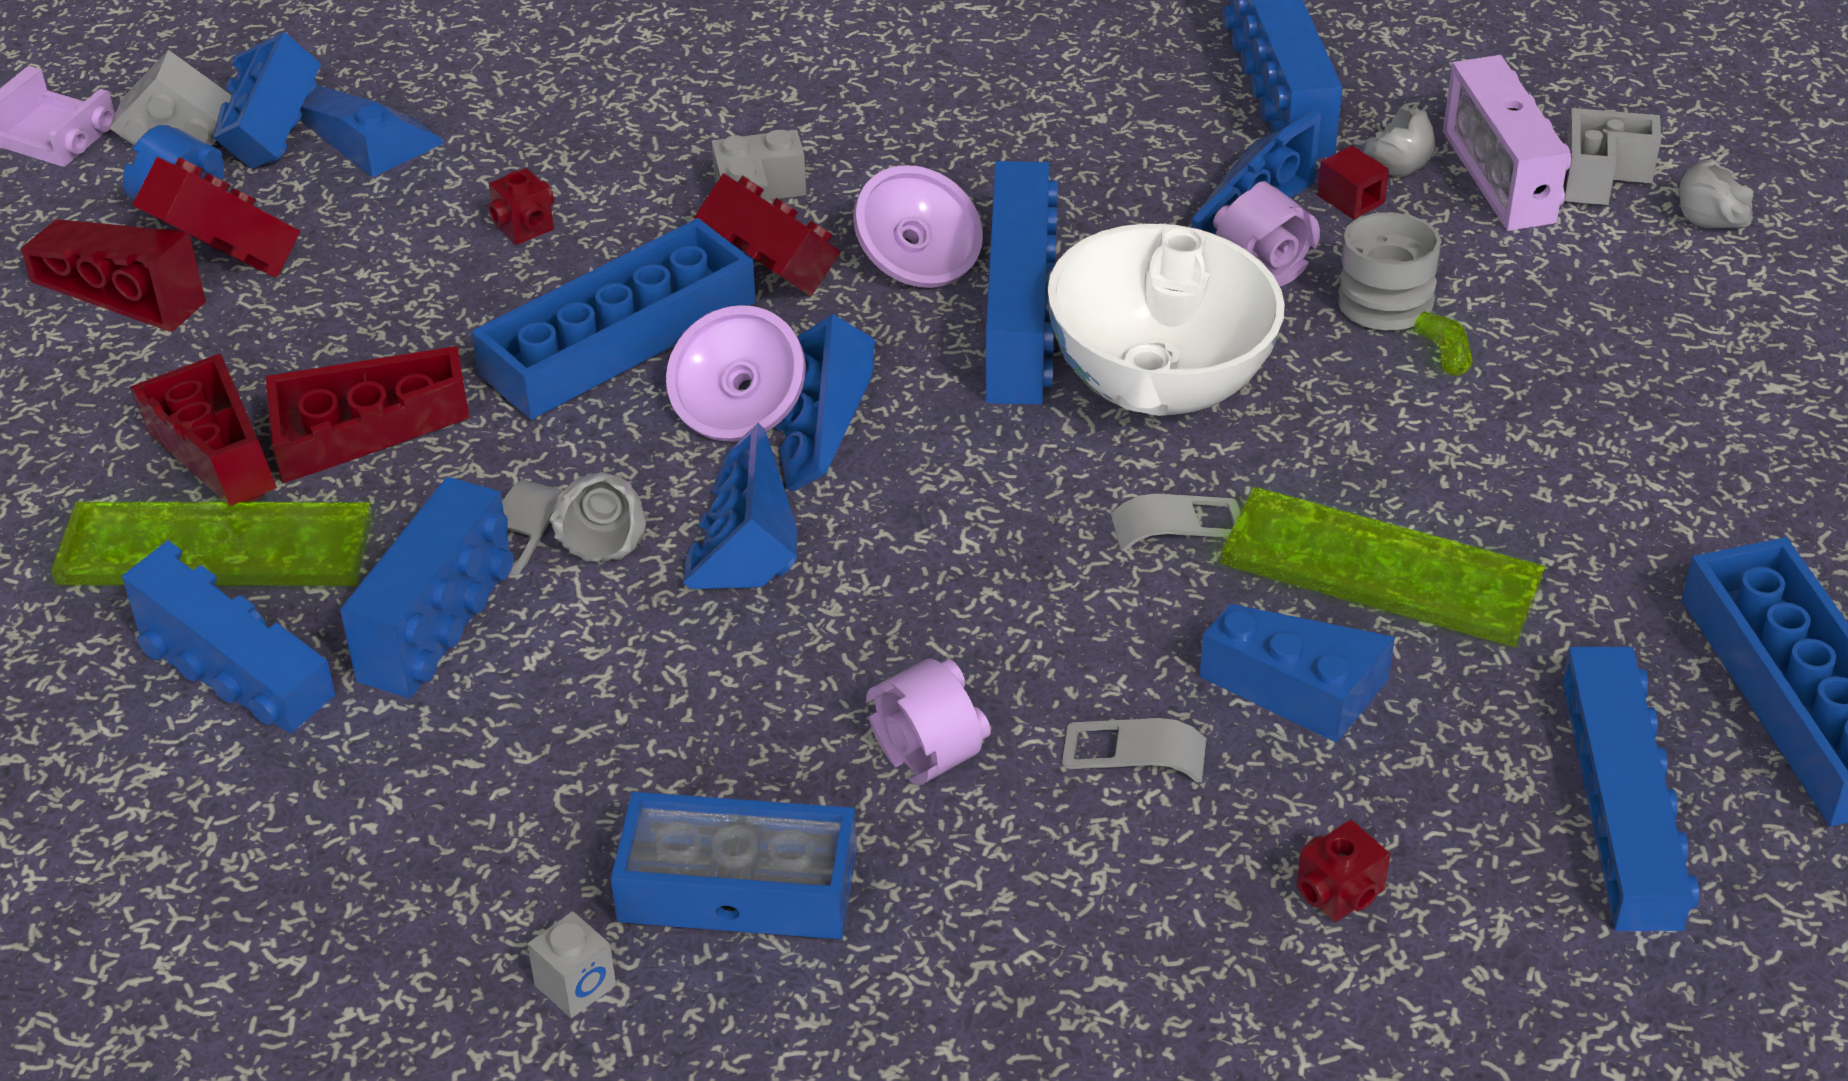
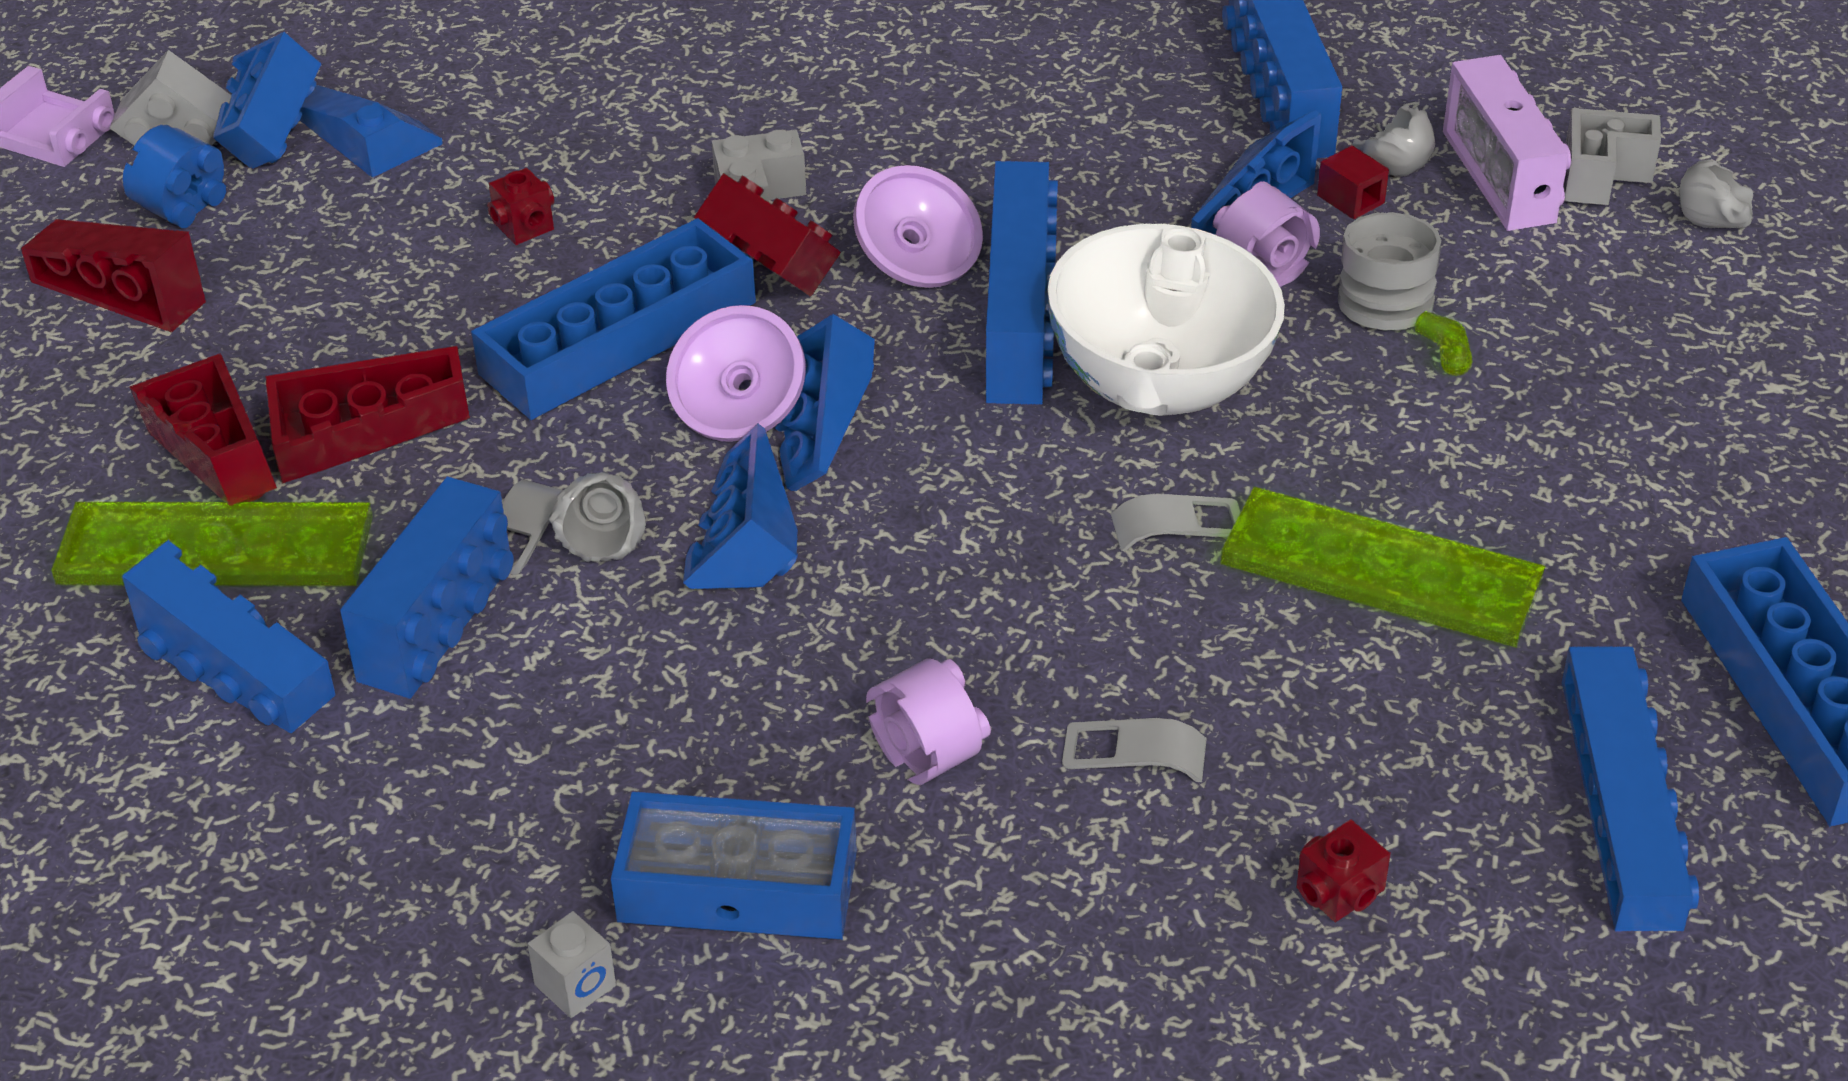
(216, 216): dark red wedge -> none
(1297, 666): blue wedge -> none

